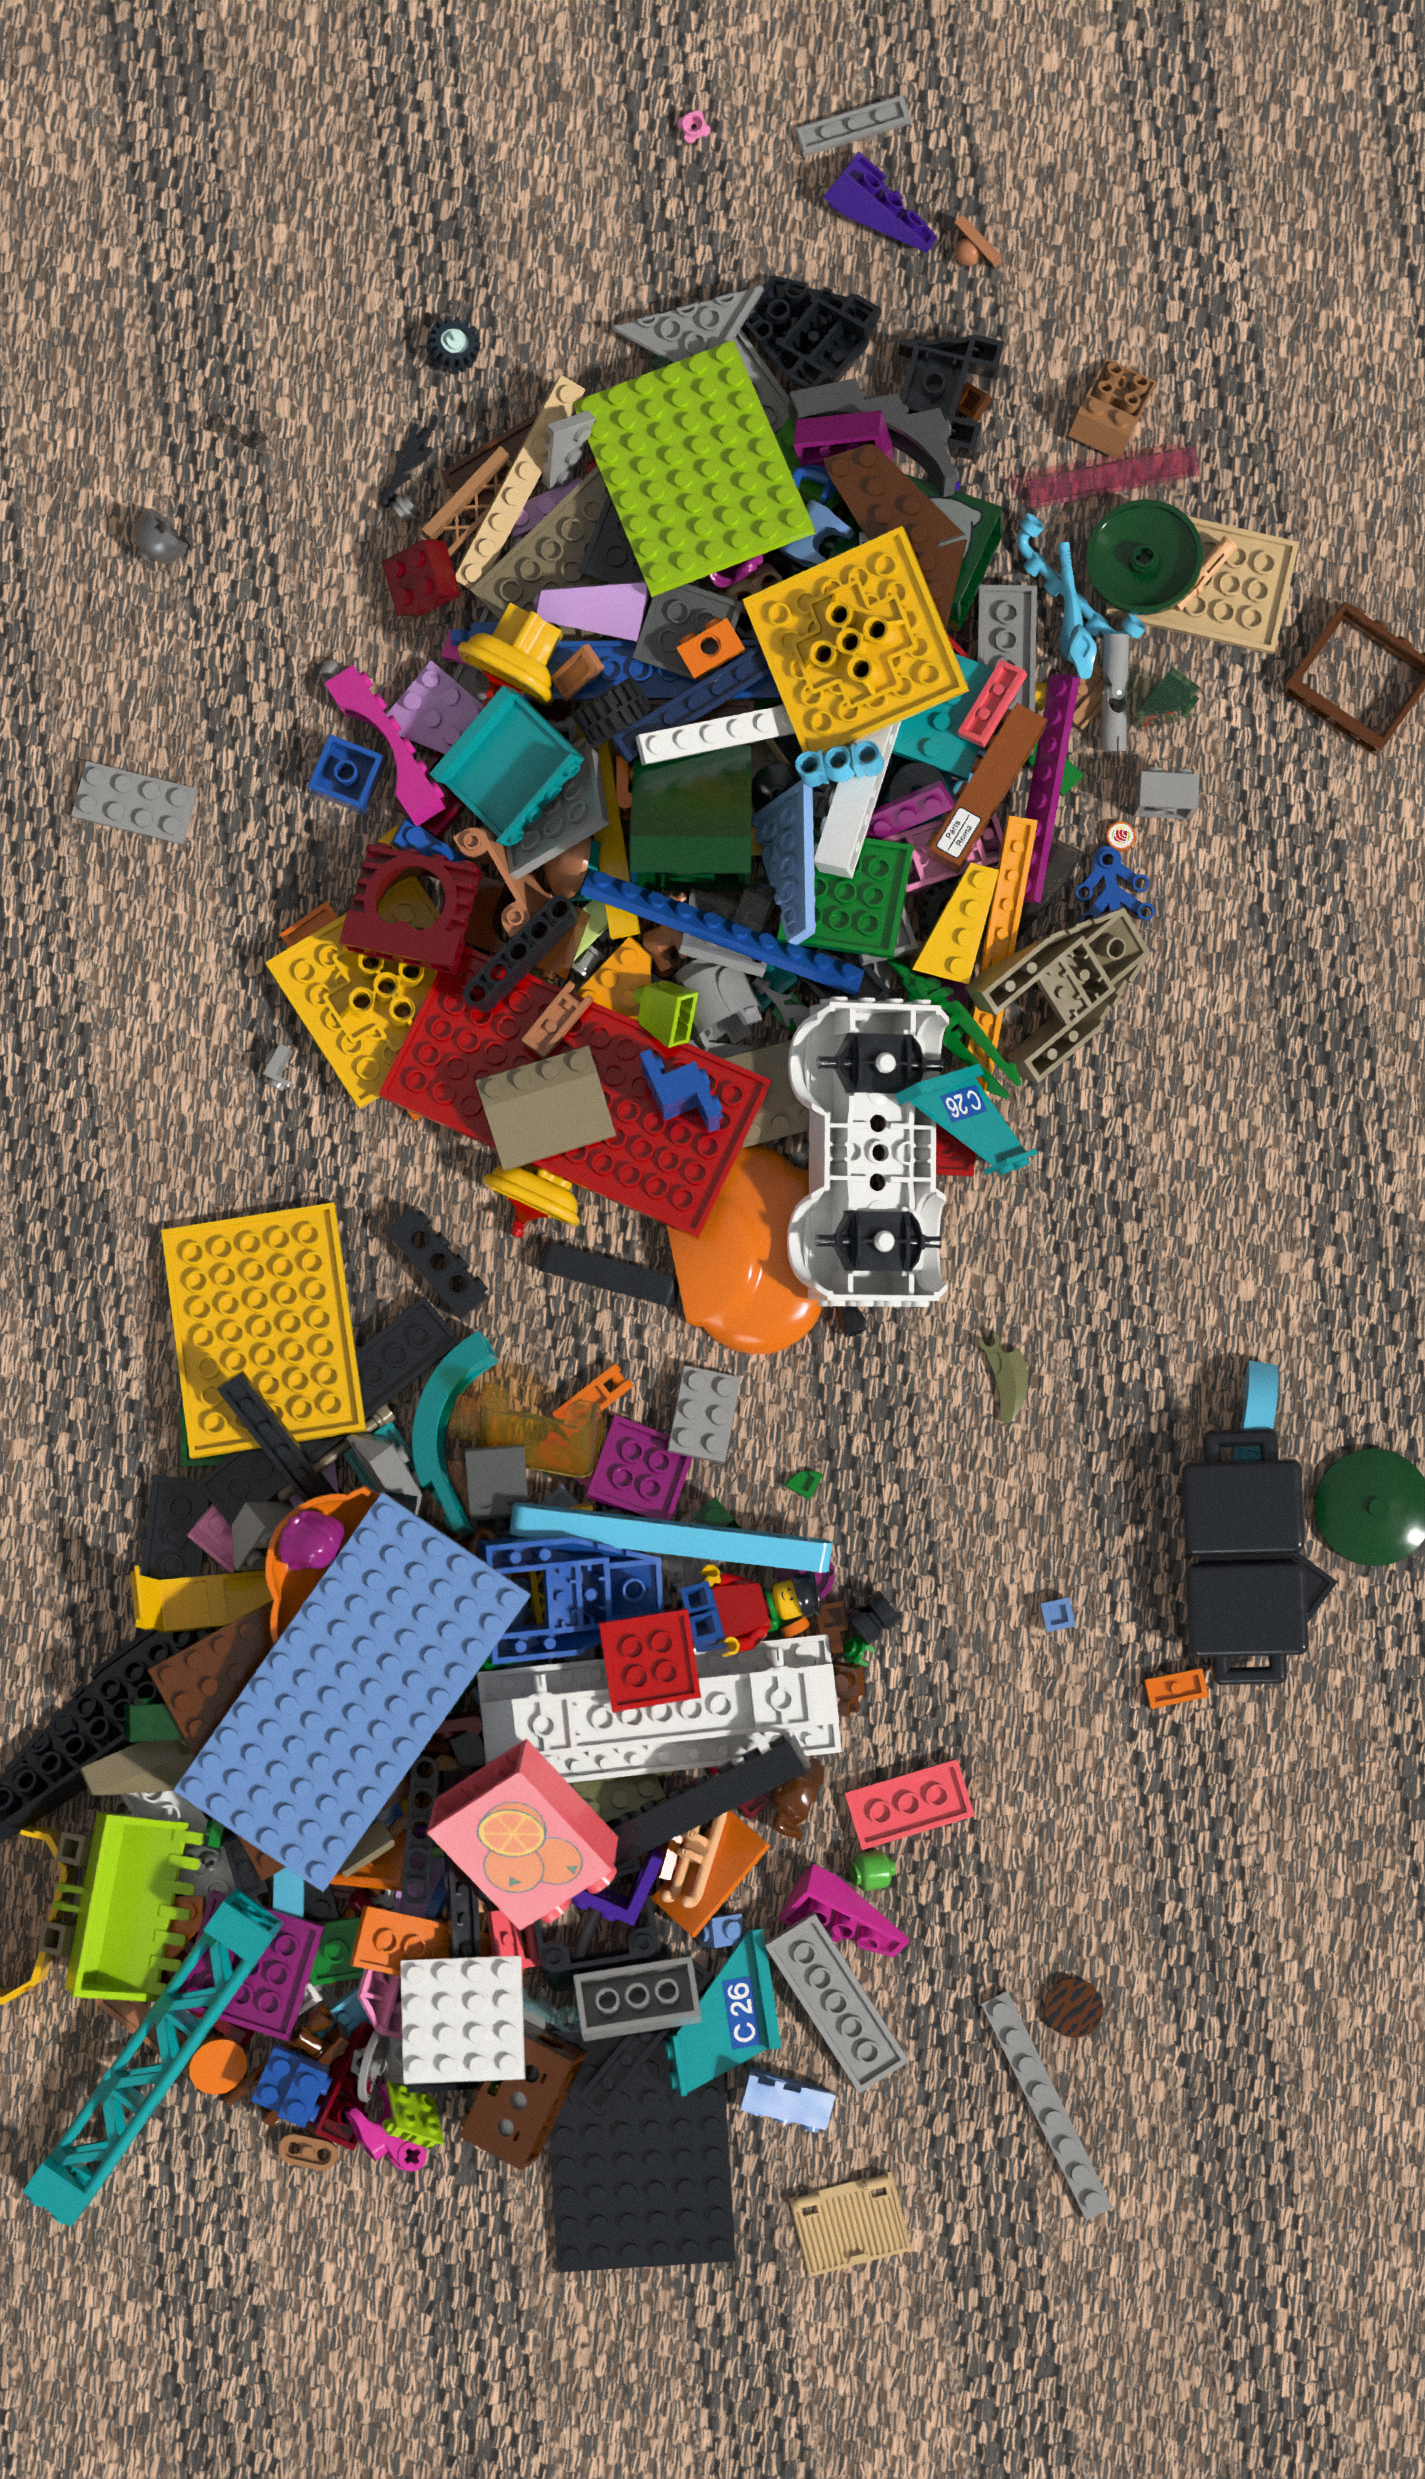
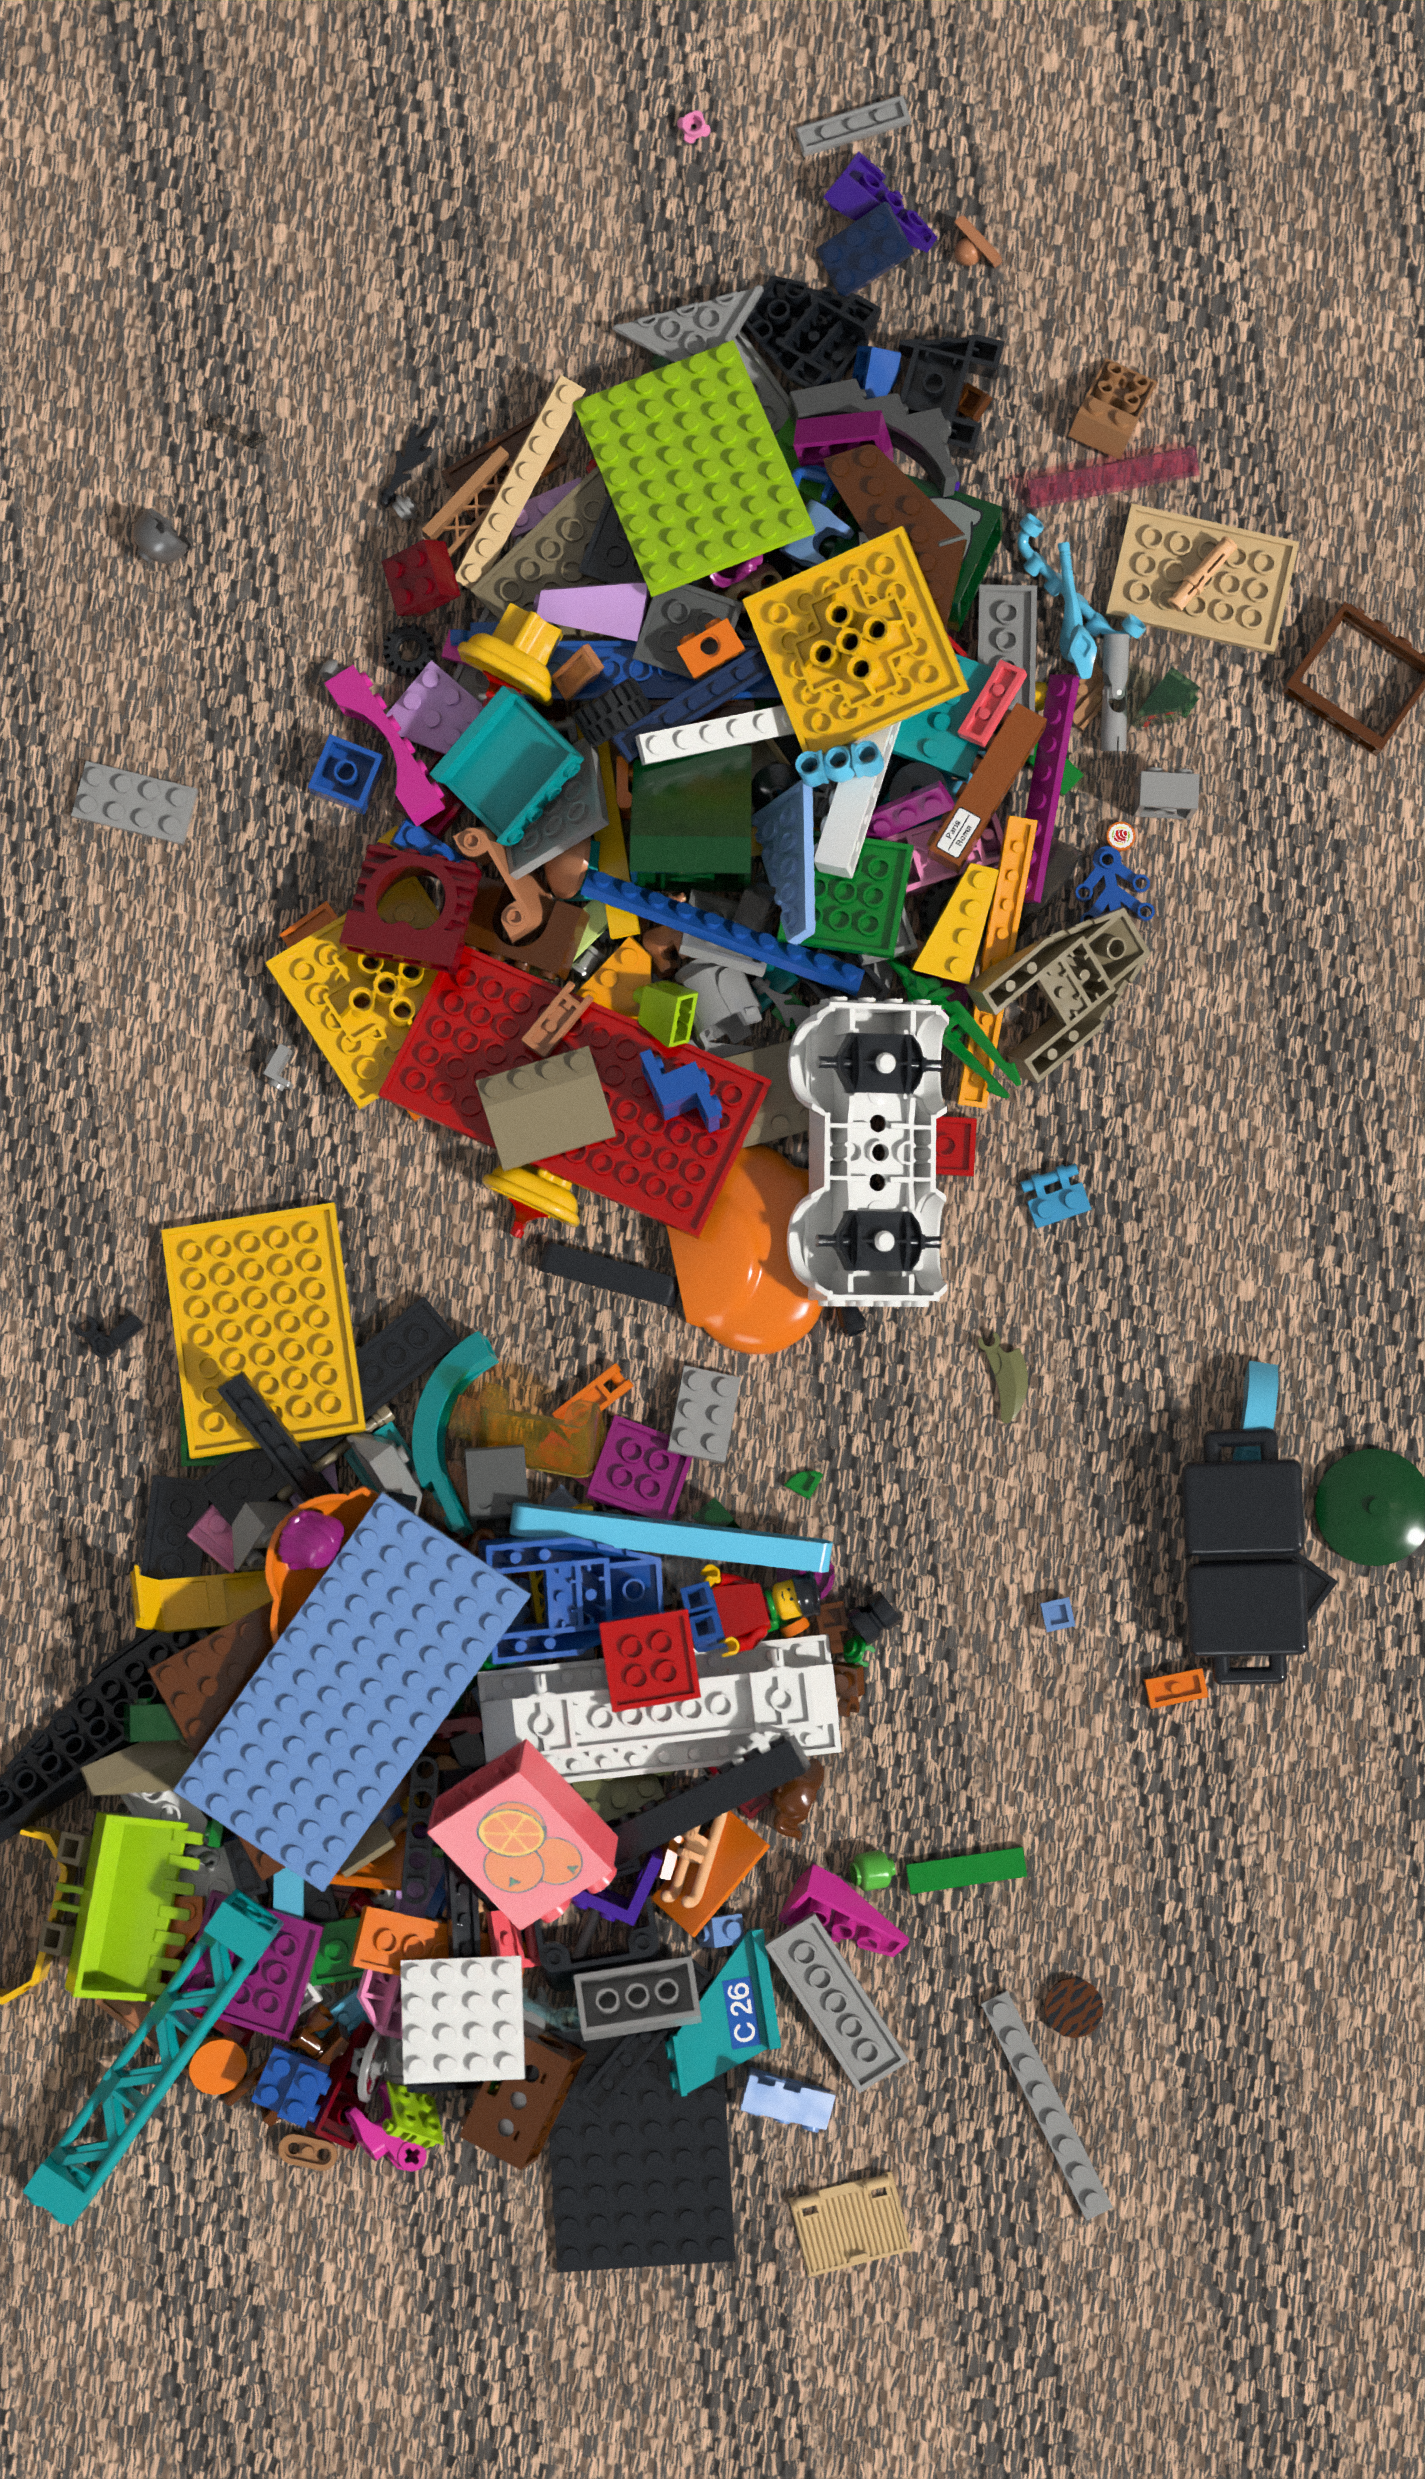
(107, 1346): none -> black bar
(406, 633): none -> black tyre
(453, 345): black wheel -> none
(461, 1302): black brick -> none
(535, 948): black beam -> none
(565, 448): light grey wing -> none
(865, 250): none -> dark blue plate
(876, 370): none -> blue slope
(909, 1804): coral plate -> none
(966, 1870): none -> green tile
(969, 1115): teal piece -> none
(1059, 1204): none -> dark azure plate
(1144, 557): dark green dish -> none

